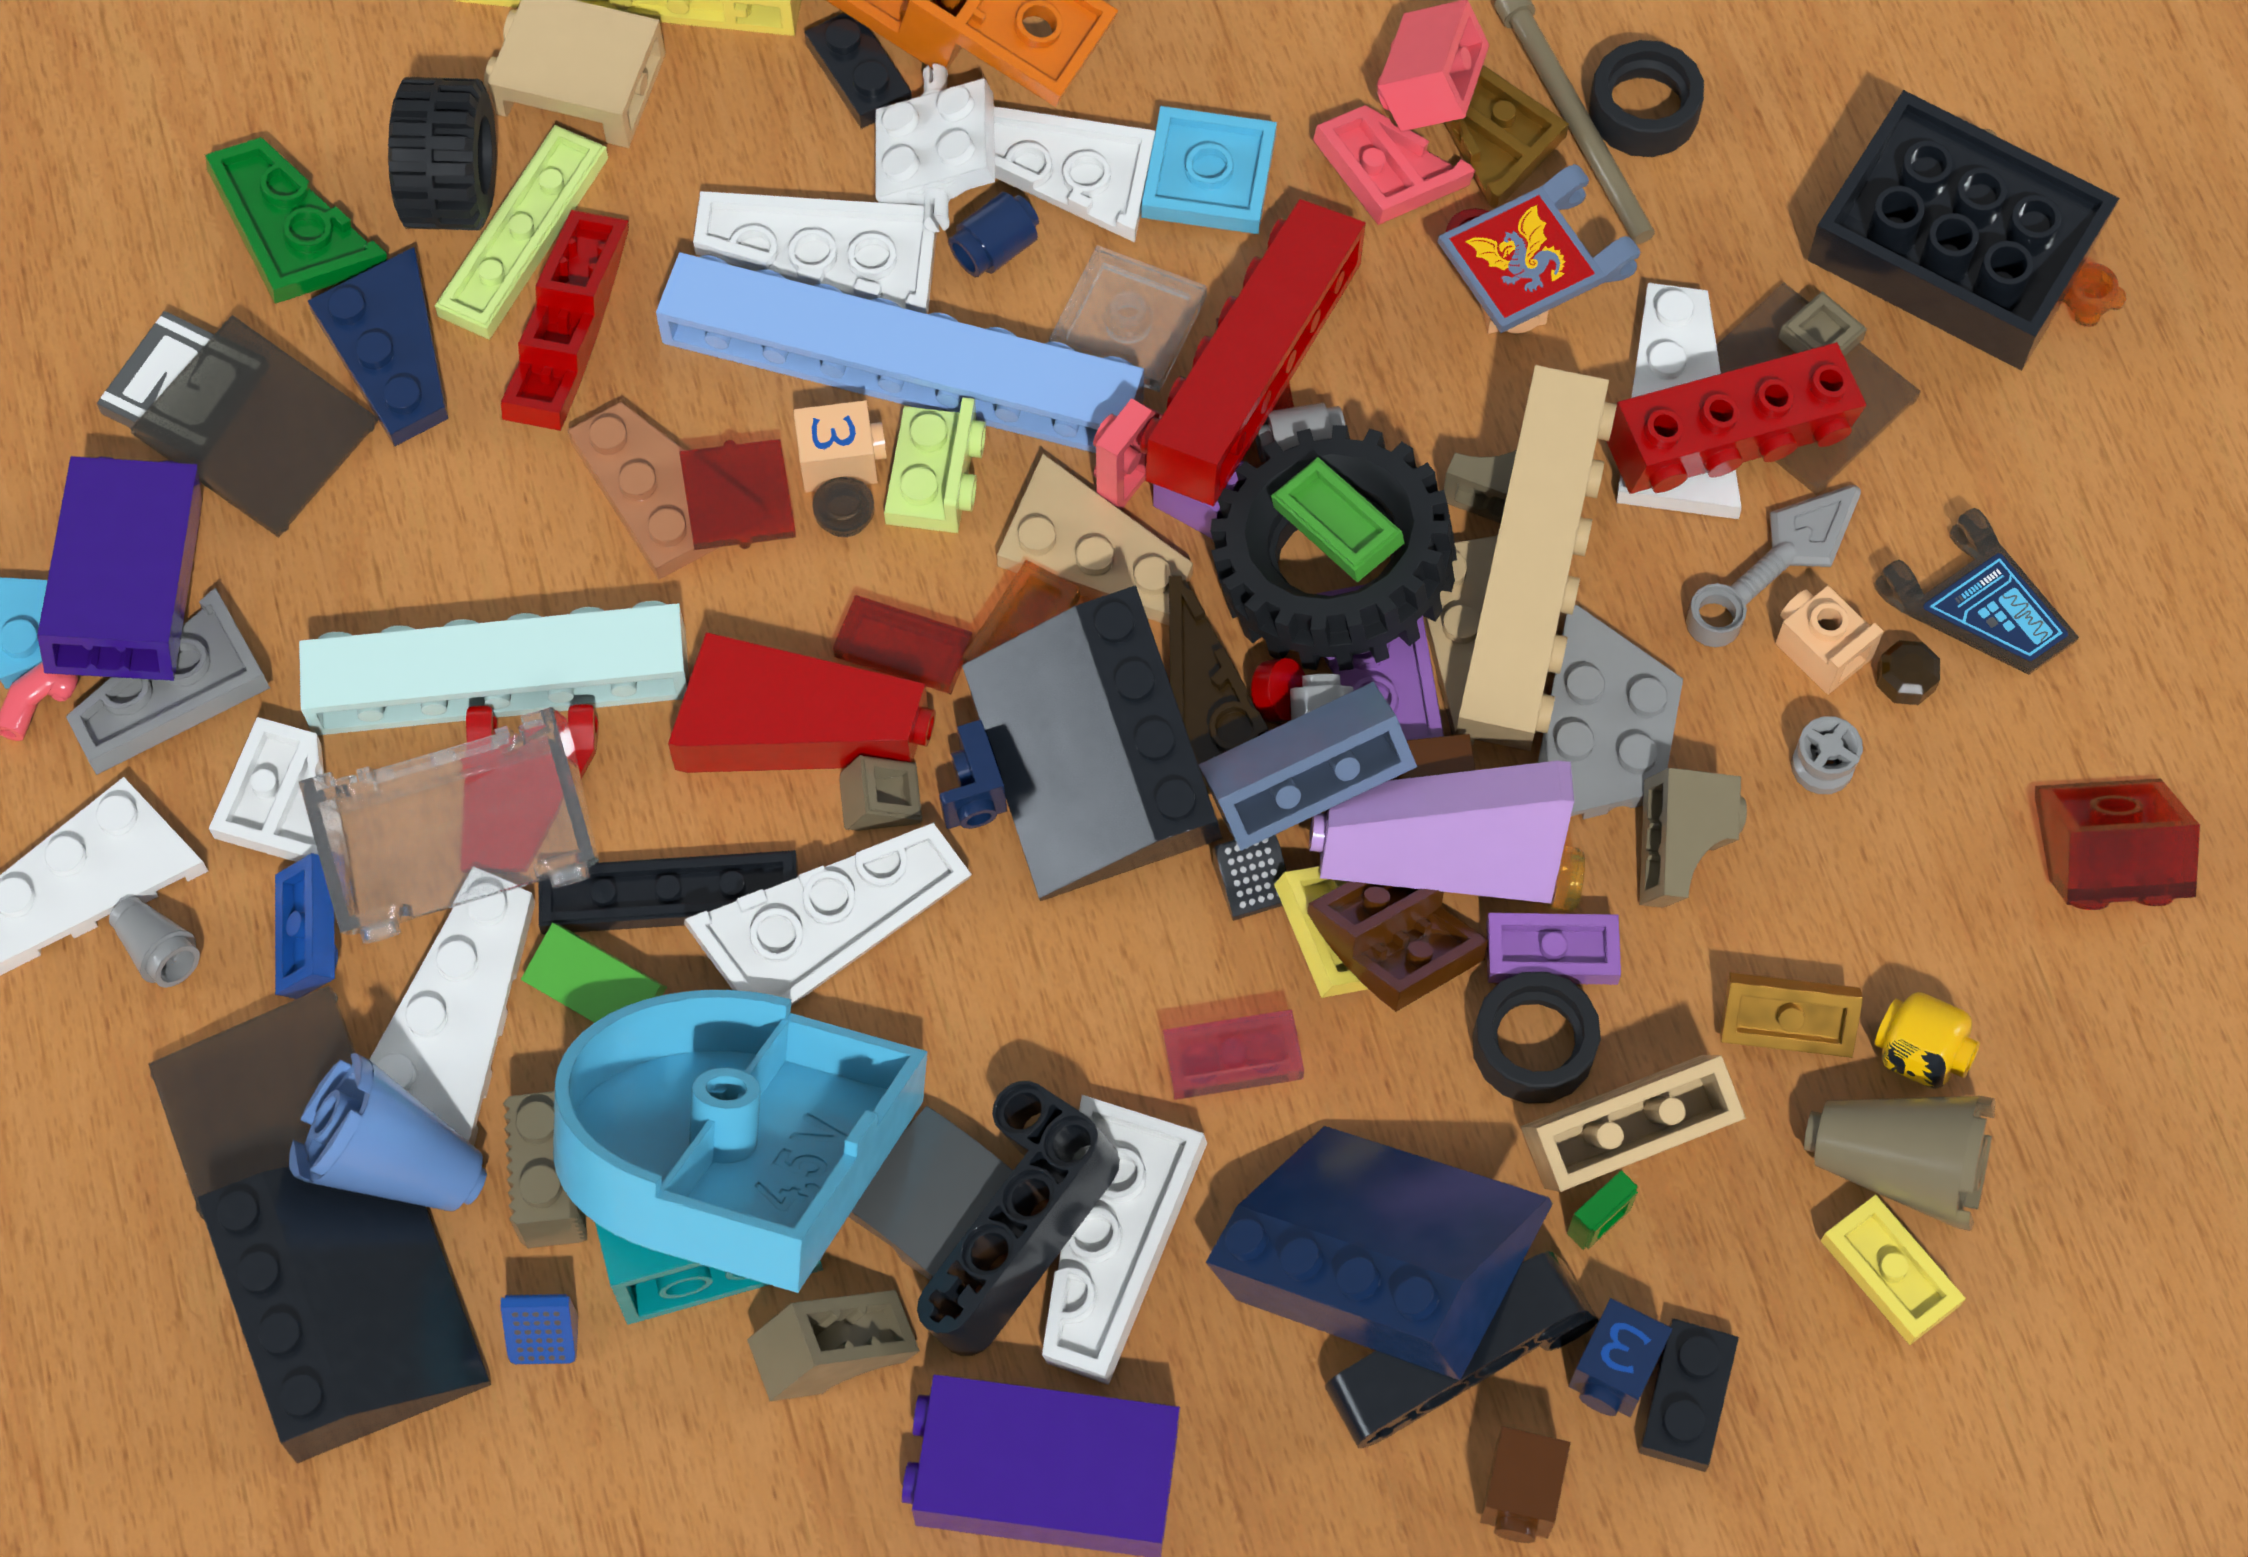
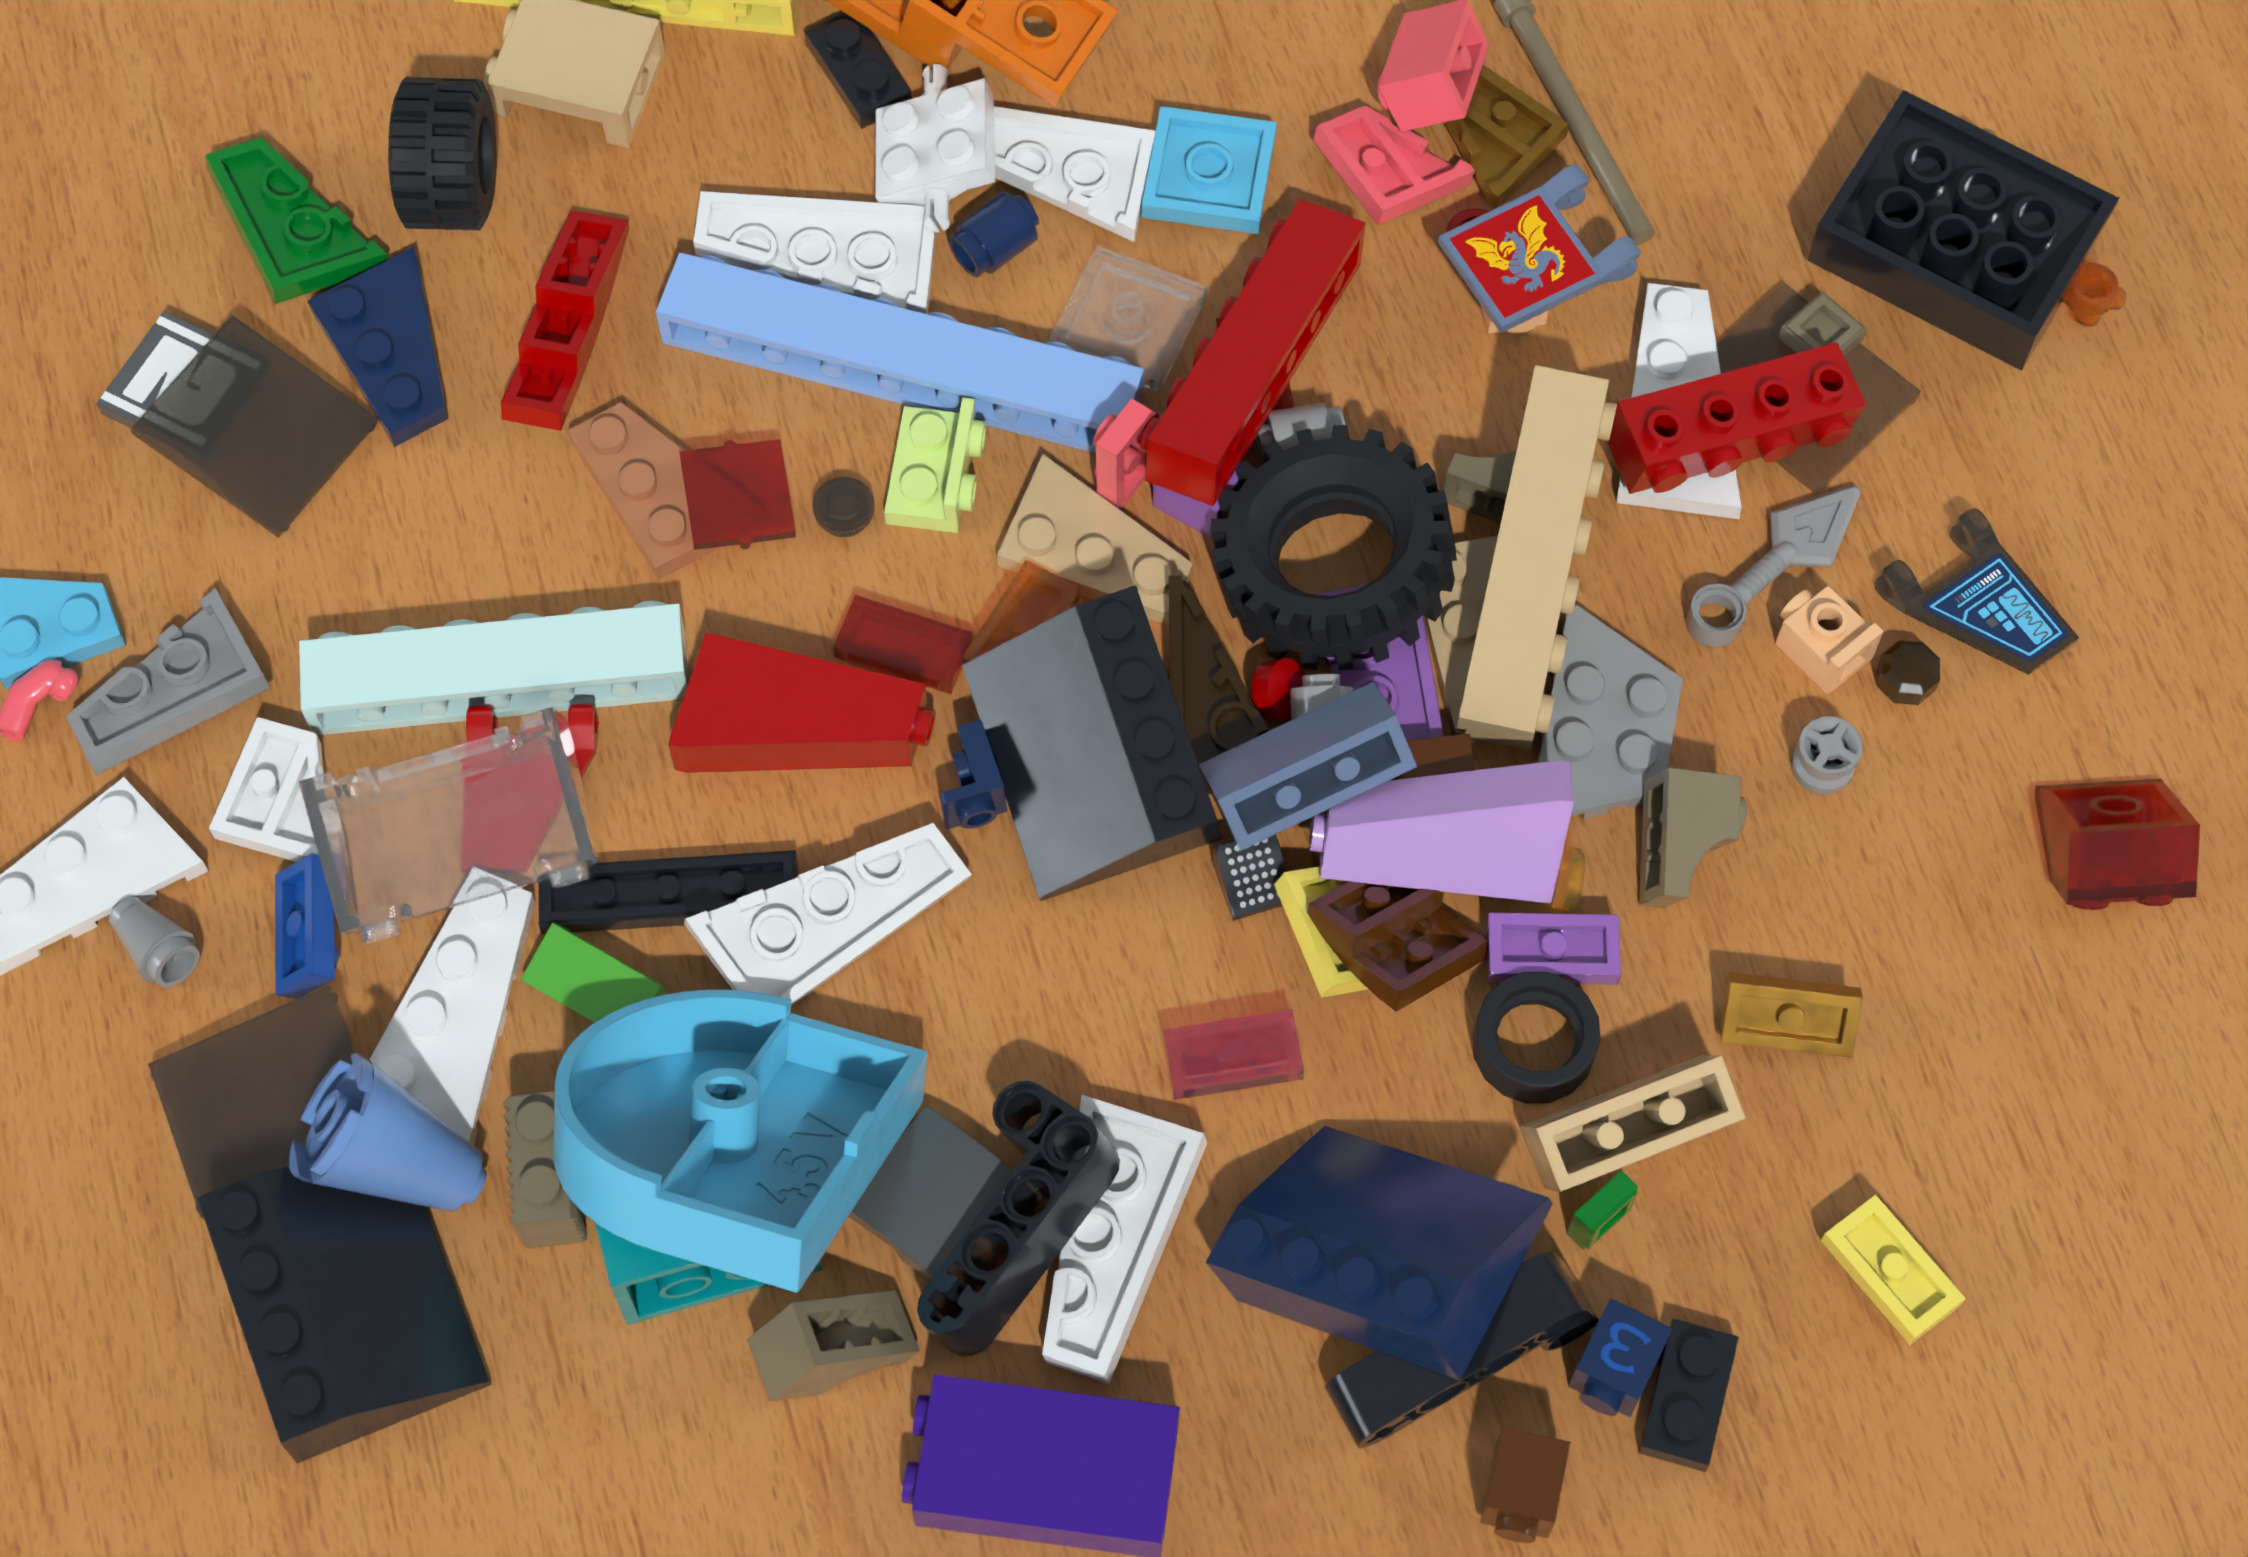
(120, 569): dark purple brick -> none
(521, 232): yellowish green tile -> none
(540, 1328): blue slope -> none
(838, 443): light nougat brick -> none
(879, 794): dark tan slope -> none
(1337, 519): bright green tile -> none
(1647, 61): black tyre -> none
(1909, 1150): dark tan cone -> none
(1926, 1040): yellow head -> none

